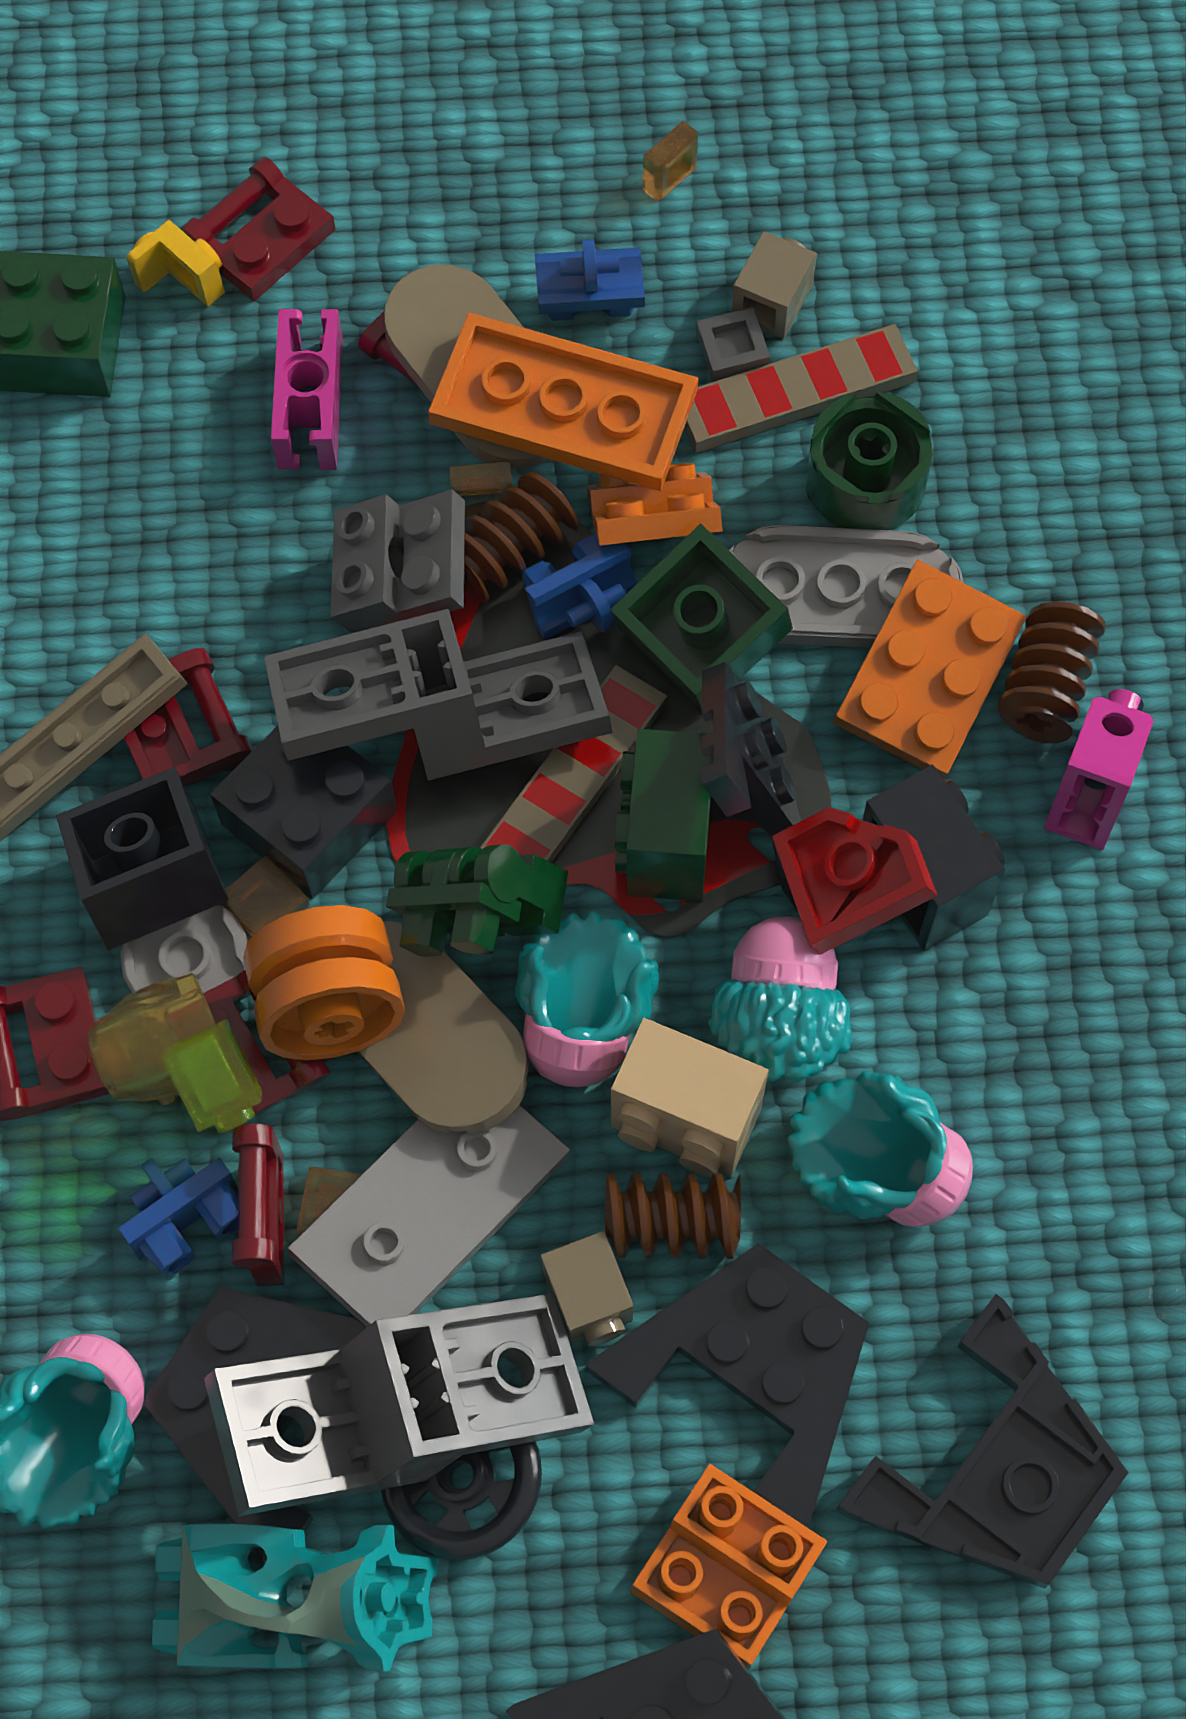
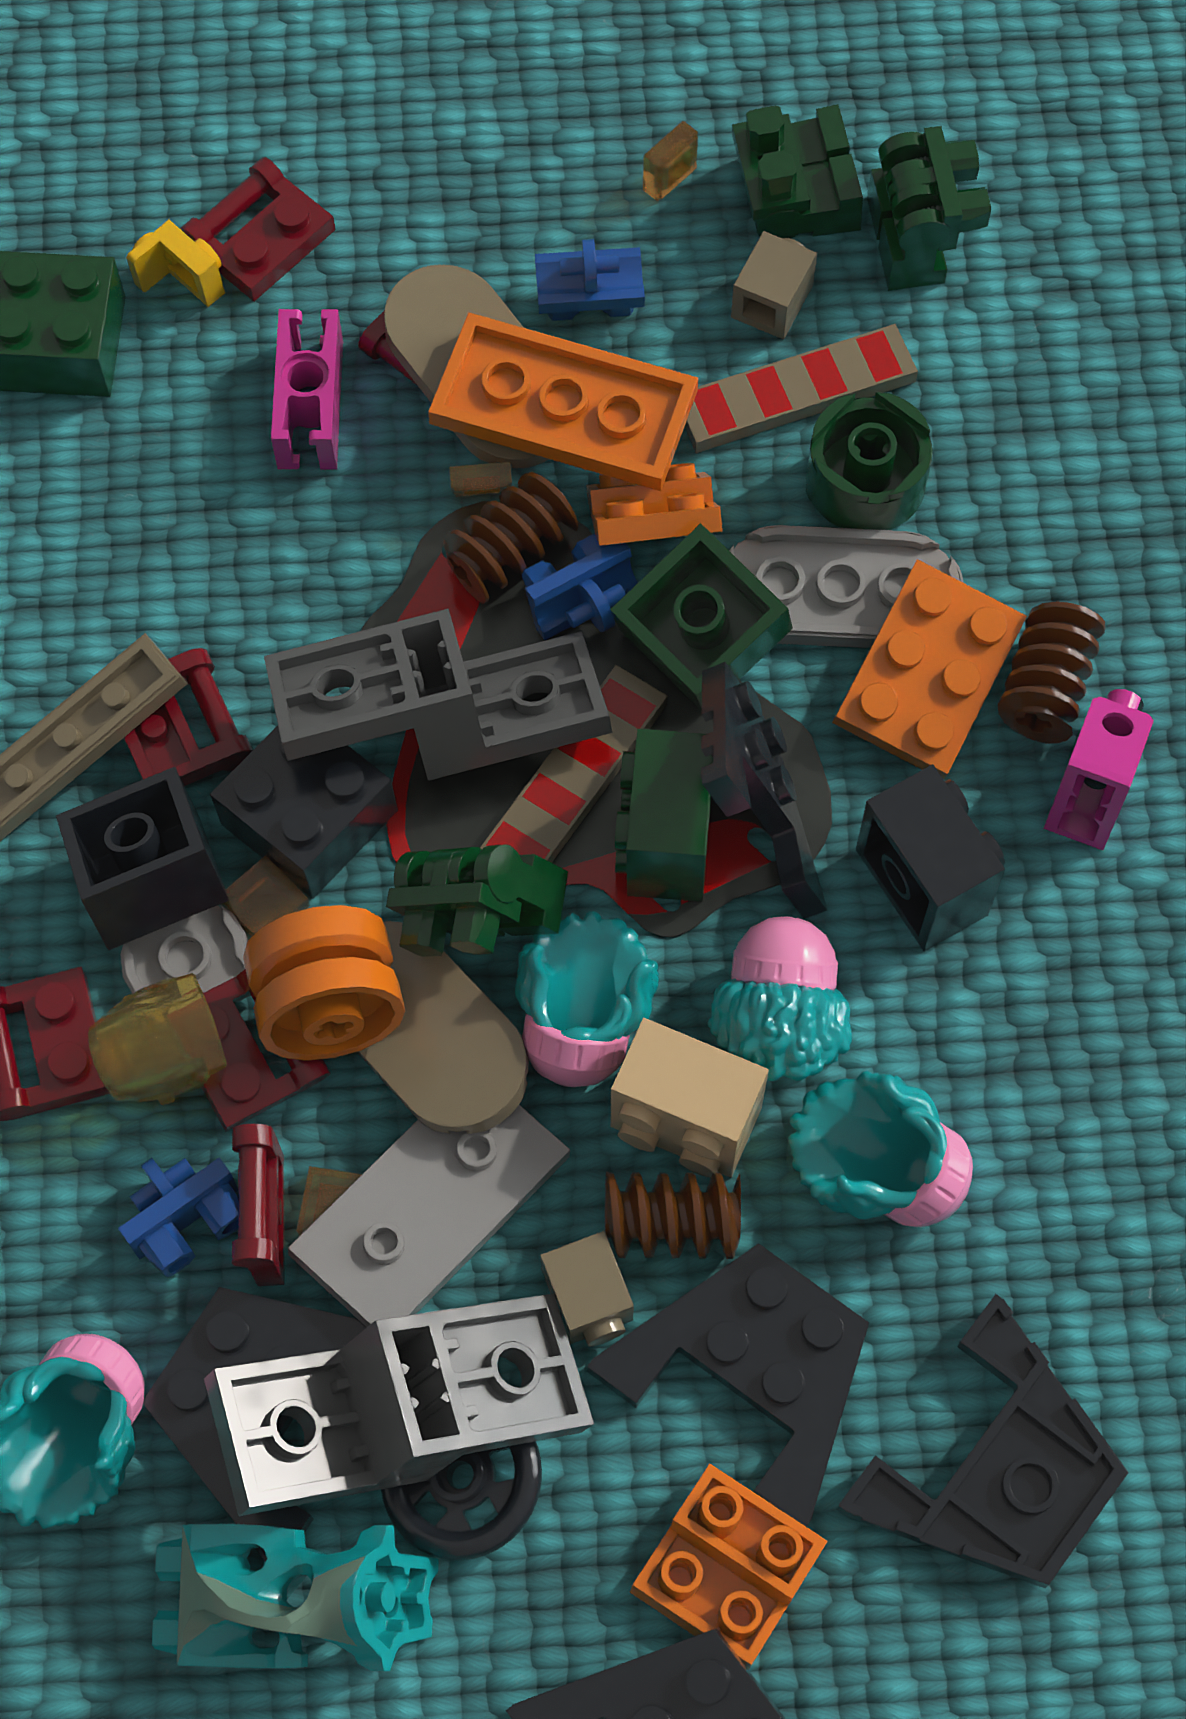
(214, 1078): clear neon green brick -> none
(397, 560): dark grey brick -> none
(732, 343): dark grey plate -> none
(798, 173): none -> dark green hips
(850, 875): red plate -> none
(919, 207): none -> dark green hips

